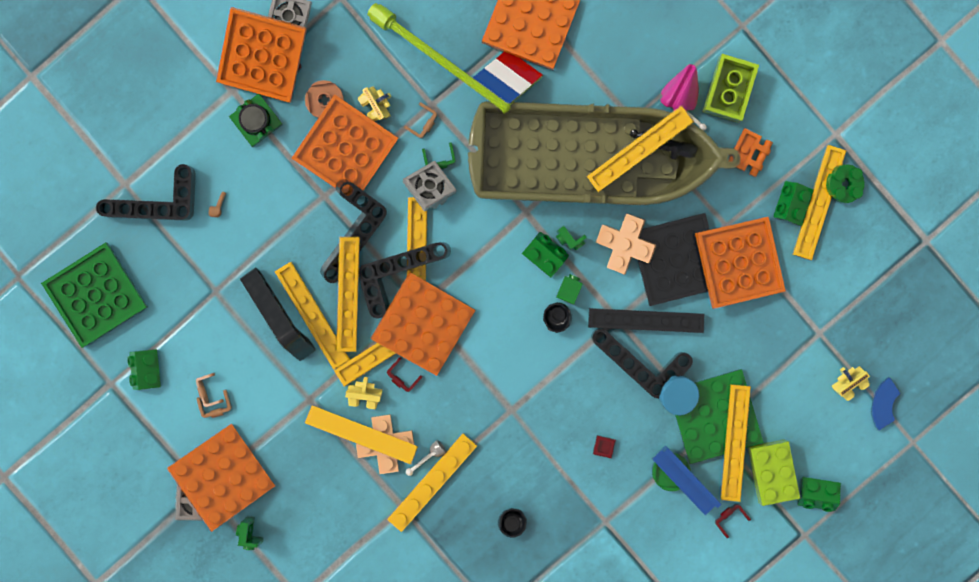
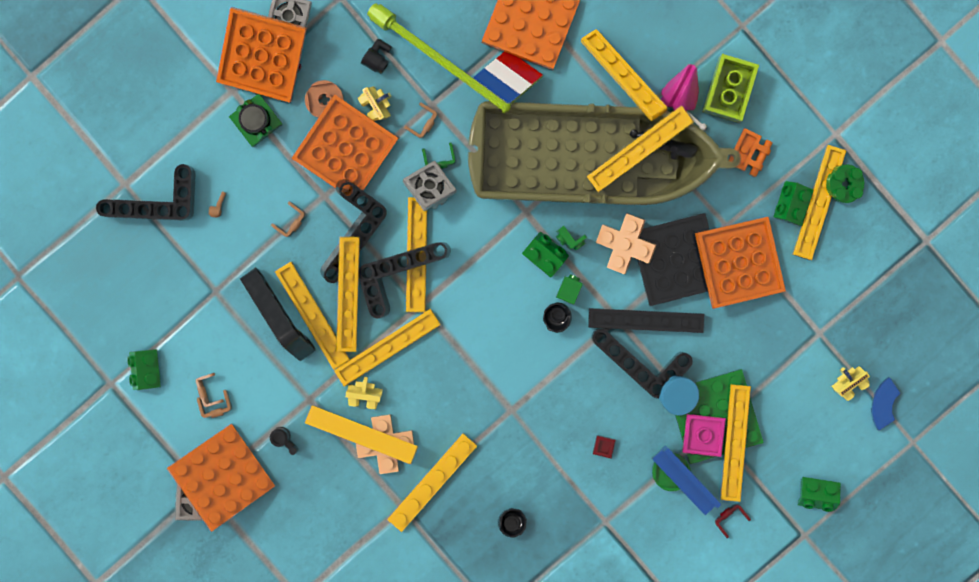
(94, 295): green plate -> none
(245, 533): green bracket -> none
(281, 436): none -> black piece
(295, 225): none -> medium nougat piece
(373, 59): none -> black piece
(397, 381): dark red piece -> none
(423, 324): orange plate -> none
(436, 450): hinge -> none
(624, 75): none -> yellow tile
(704, 435): none -> dark pink tile
(773, 472): lime brick -> none

